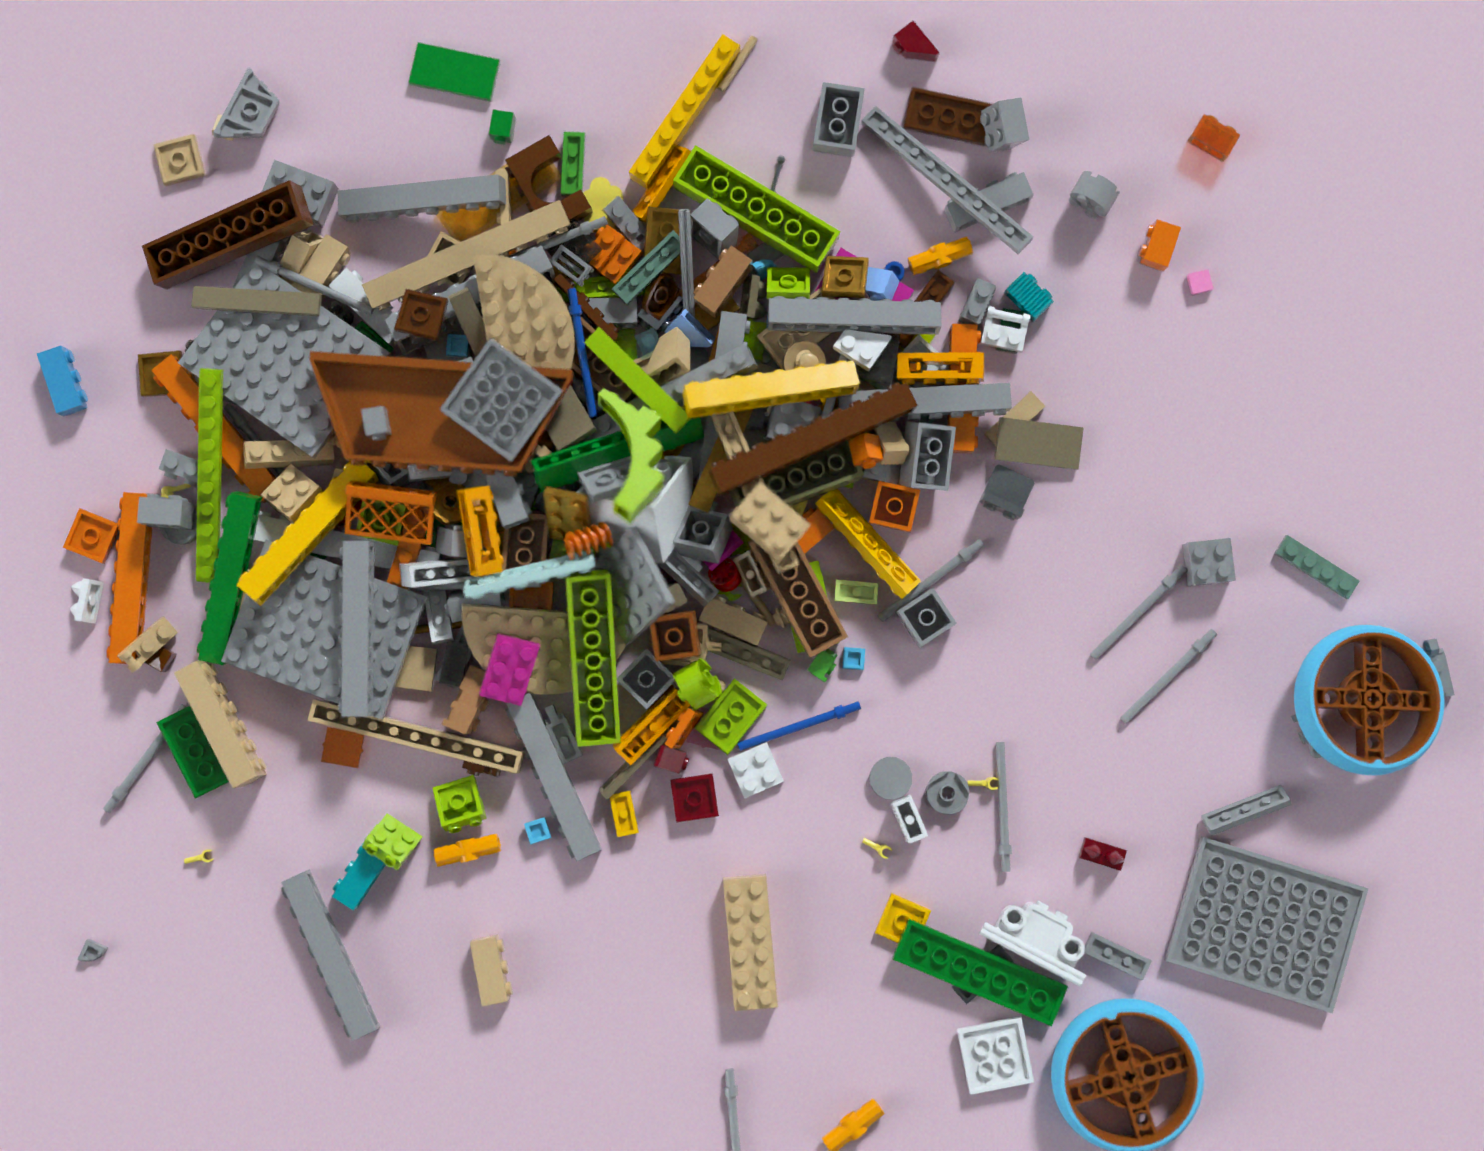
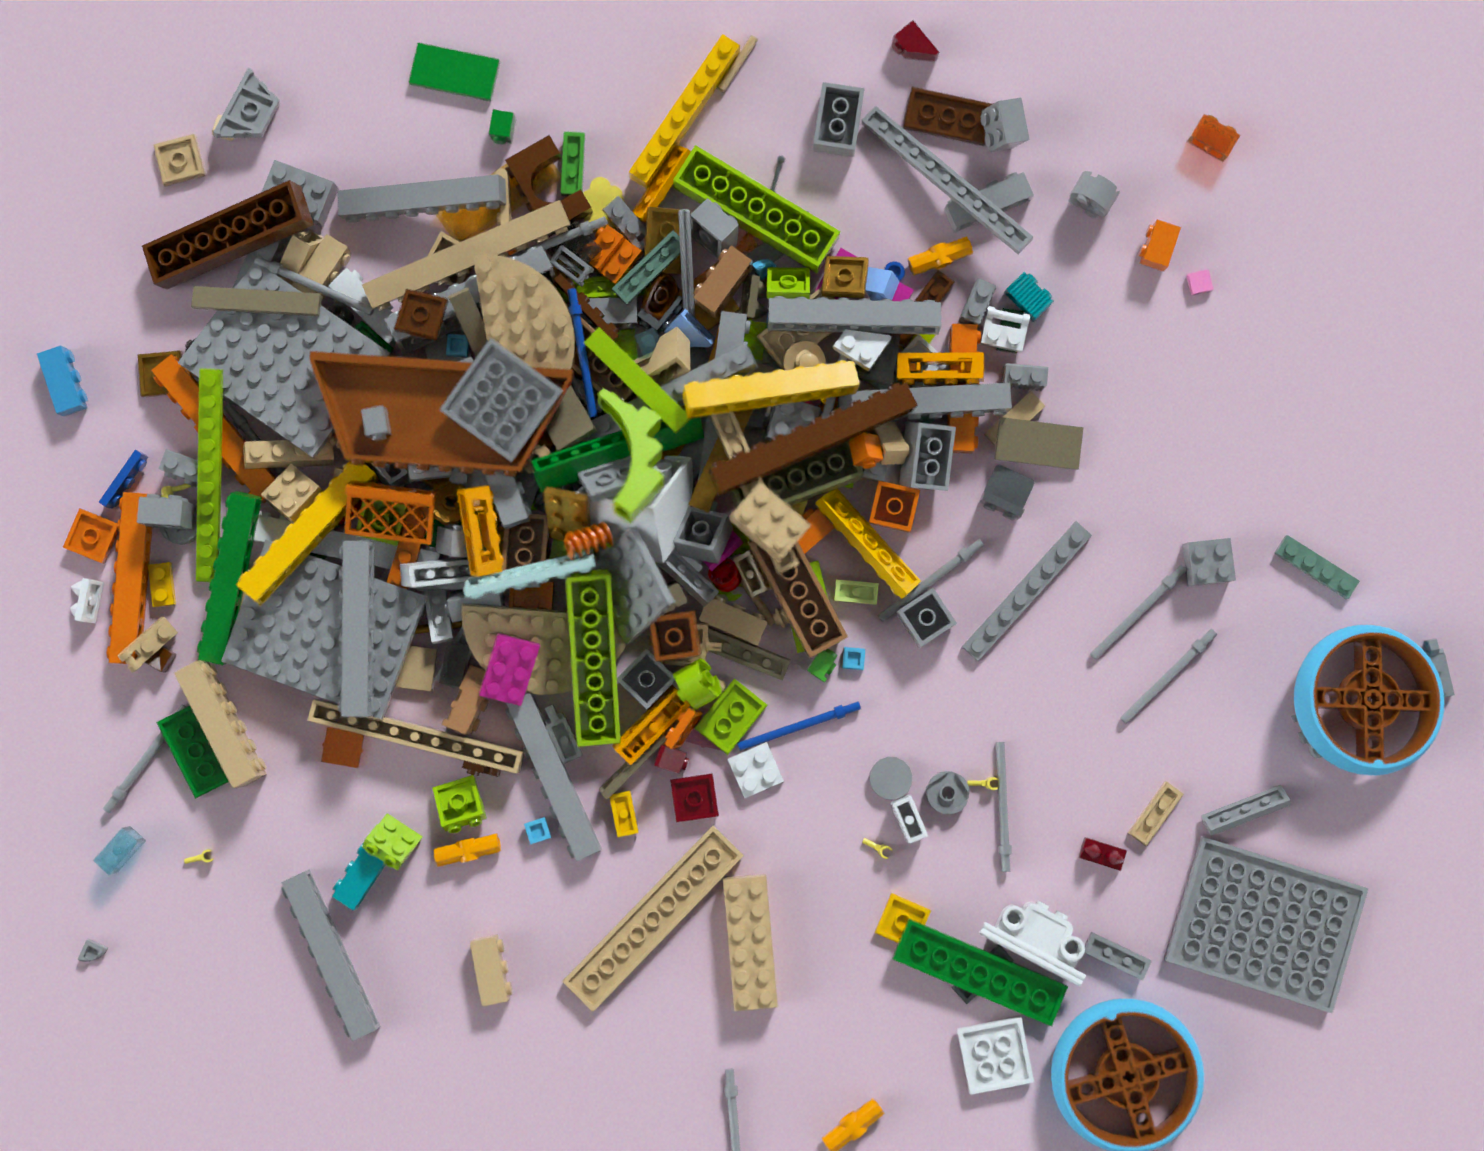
(119, 850): none -> clear light blue brick
(124, 479): none -> blue plate
(162, 584): none -> yellow plate
(652, 918): none -> tan plate
(1025, 376): none -> light grey brick
(1026, 591): none -> light grey plate
(1155, 813): none -> tan tile

